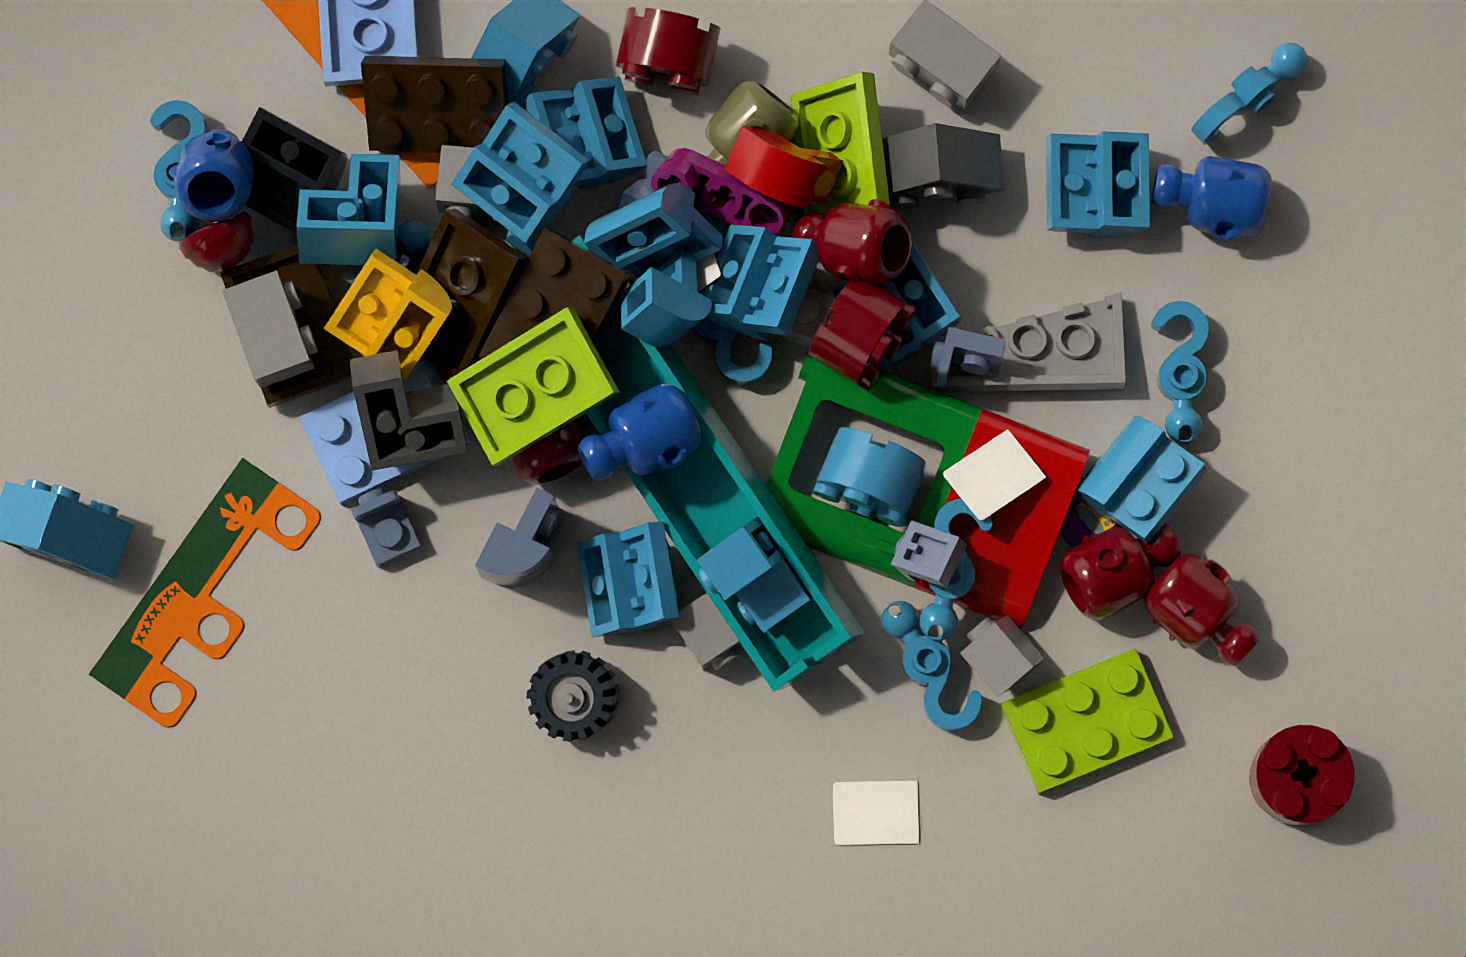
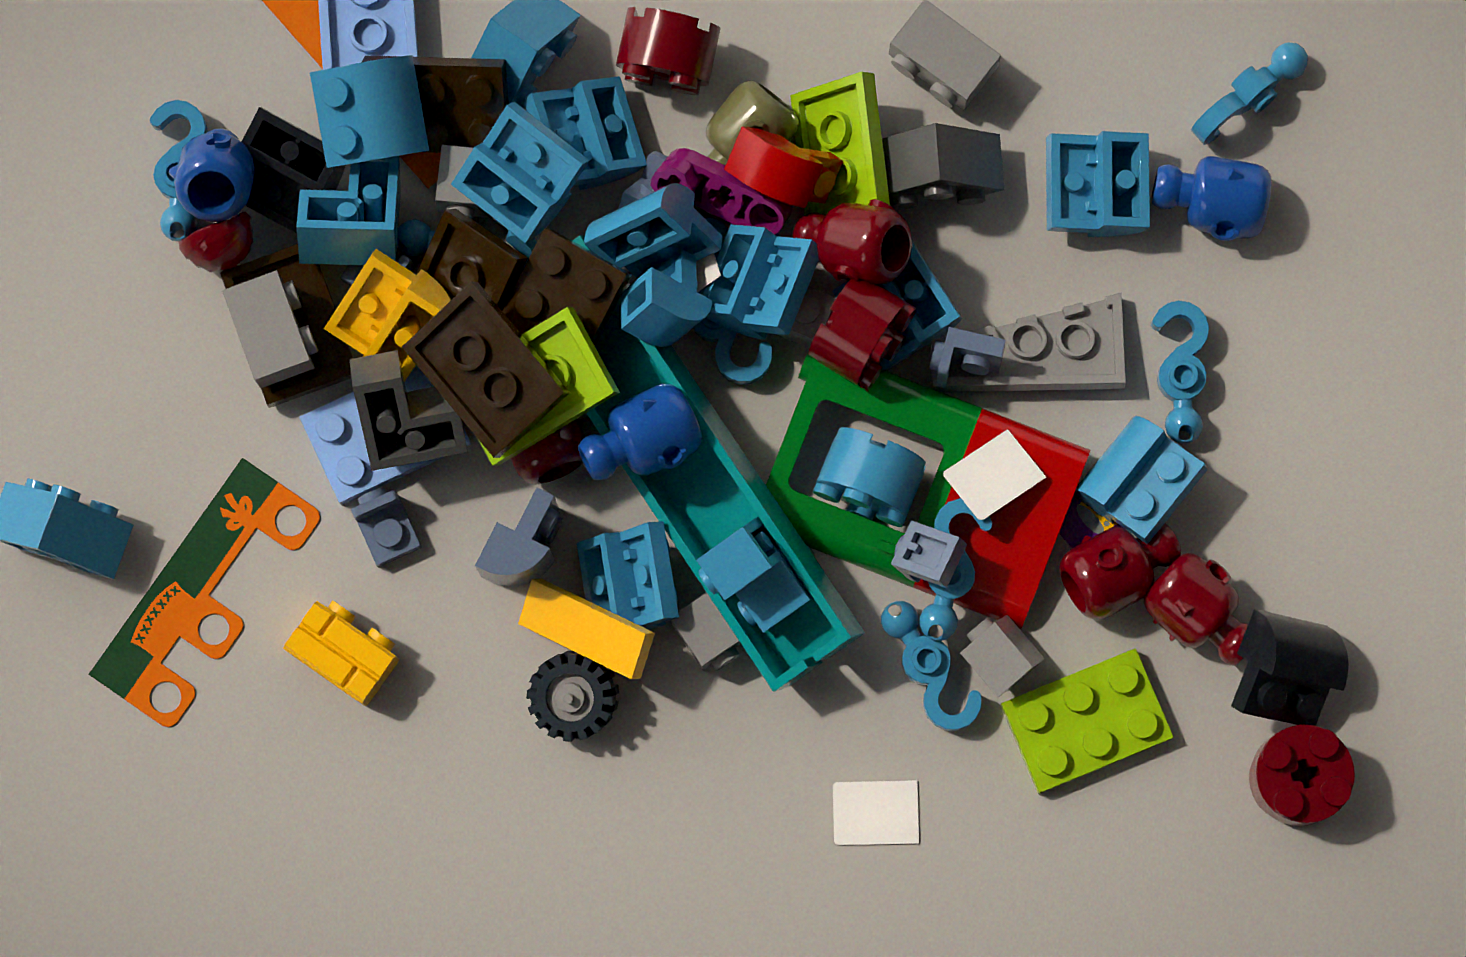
(342, 652): none -> yellow brick
(369, 111): none -> dark azure brick
(485, 369): none -> dark brown plate
(586, 628): none -> yellow tile
(1289, 668): none -> black brick

